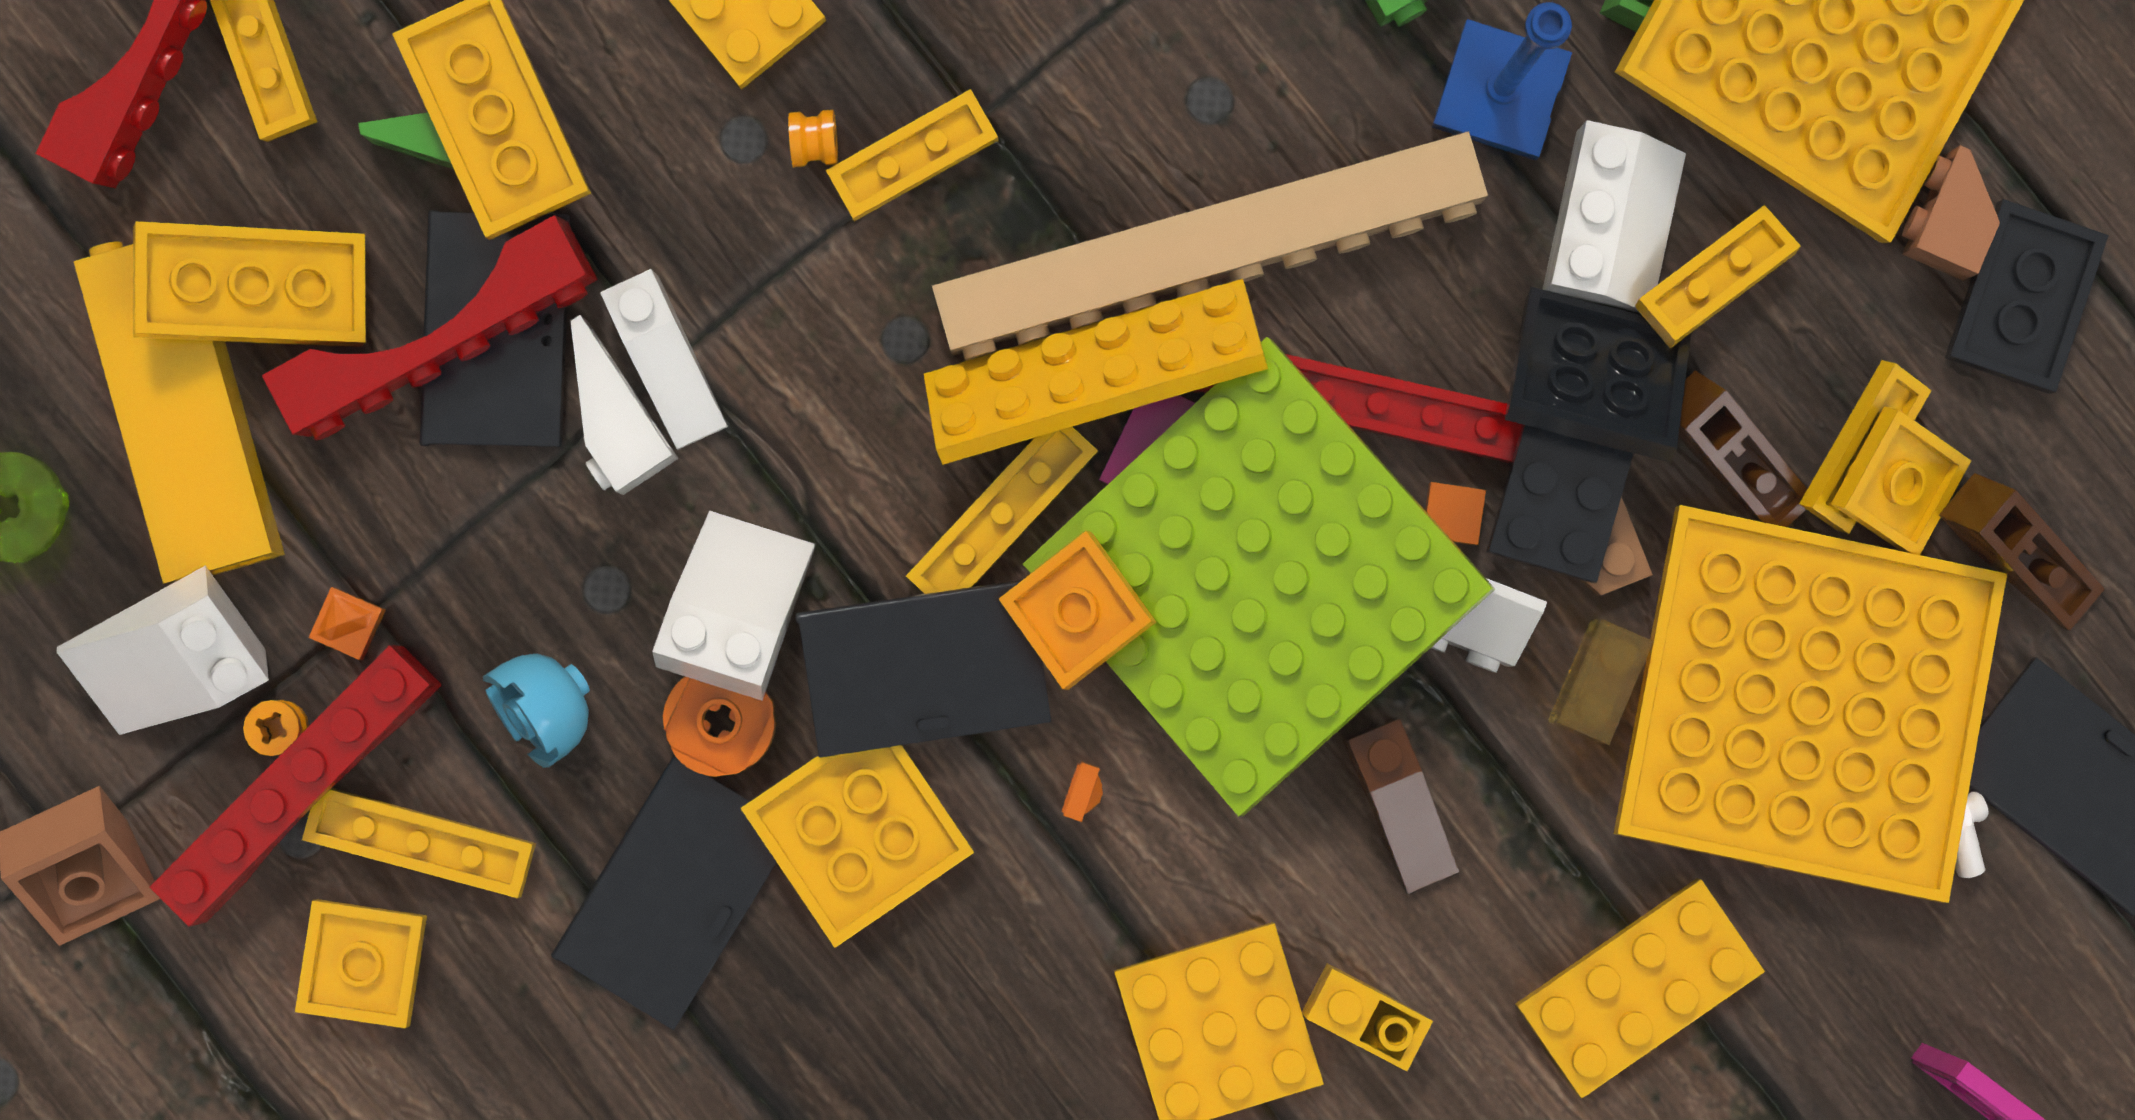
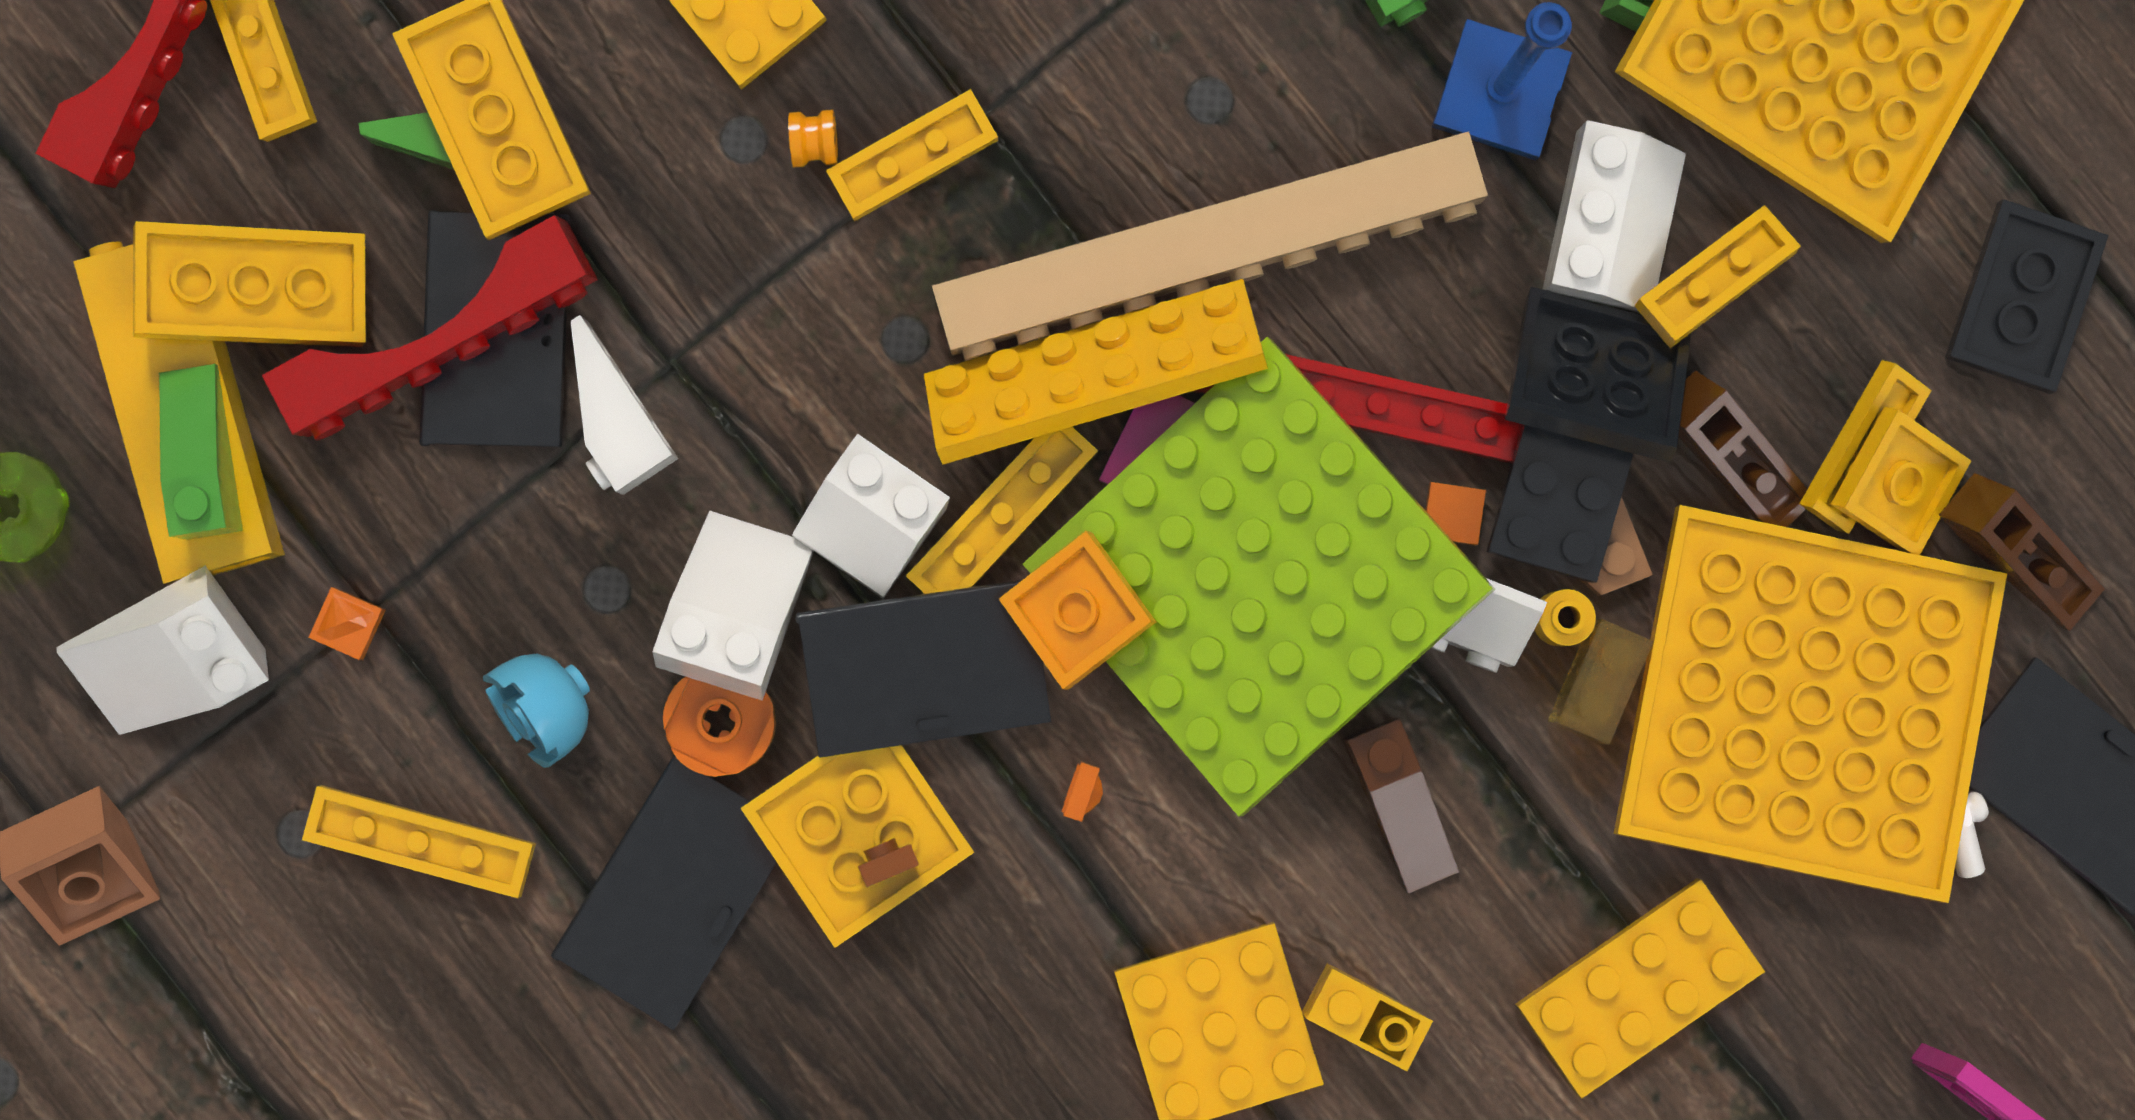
(196, 455): none -> bright green slope
(275, 802): red arch -> none
(283, 728): light orange wheel -> none
(360, 963): yellow plate -> none
(664, 358): white slope -> none
(870, 516): none -> white slope
(886, 861): none -> dark orange plate
(1552, 631): none -> yellow brick
(1956, 218): nougat slope -> none

